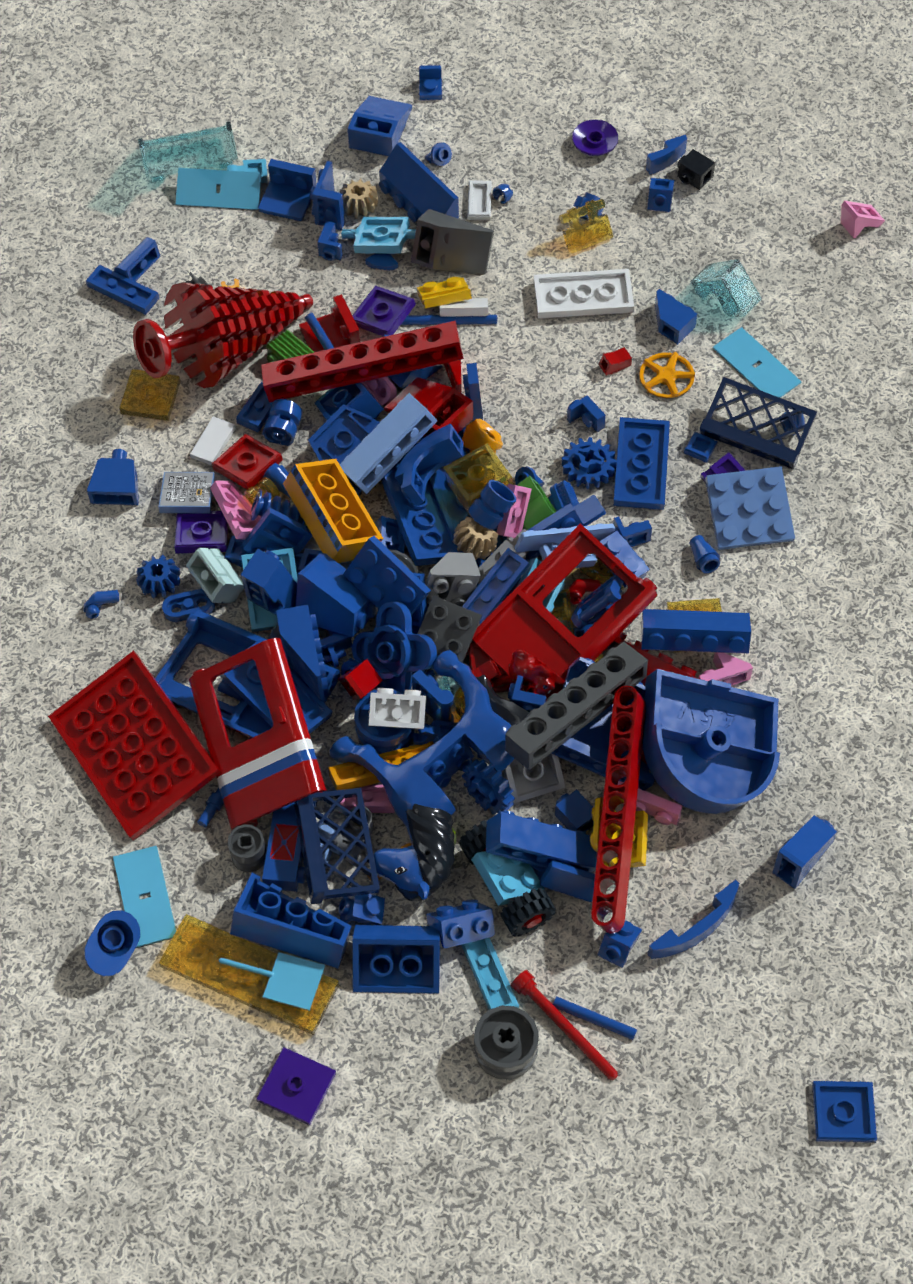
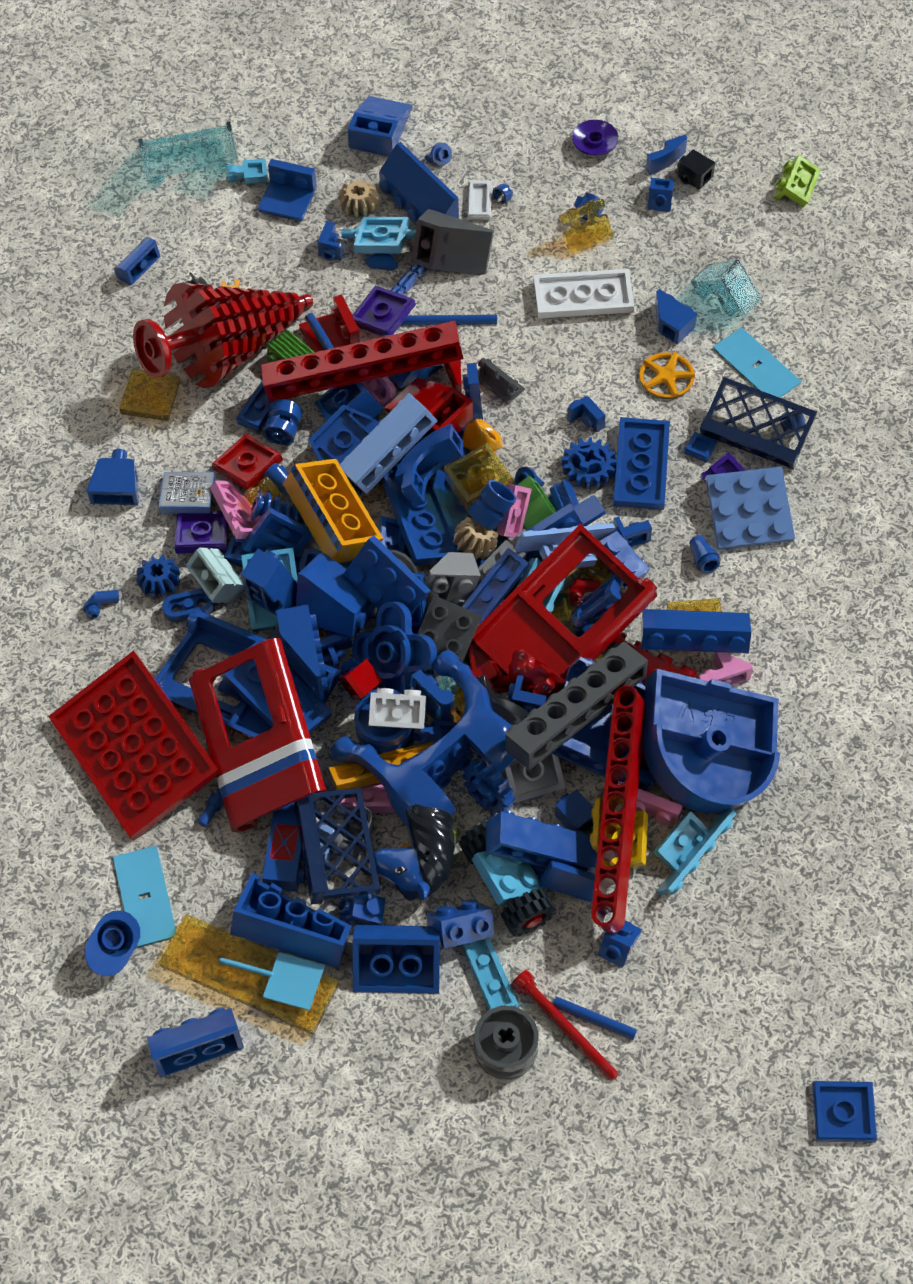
(122, 289): blue plate -> none
(195, 1042): none -> blue slope
(213, 440): white tile -> none
(237, 189): medium azure piece -> none
(247, 848): dark grey wheel -> none
(296, 1086): dark purple plate -> none
(327, 202): blue bracket -> none
(408, 279): none -> blue axle
(430, 82): blue bracket -> none
(445, 292): yellow plate -> none
(469, 307): white tile -> none
(498, 381): none -> dark grey hinge
(615, 361): red piece -> none
(671, 944): blue slope -> none
(686, 845): none -> medium azure bracket
(797, 180): none -> lime bracket
(804, 851): blue slope -> none
(859, 215): bright pink slope -> none

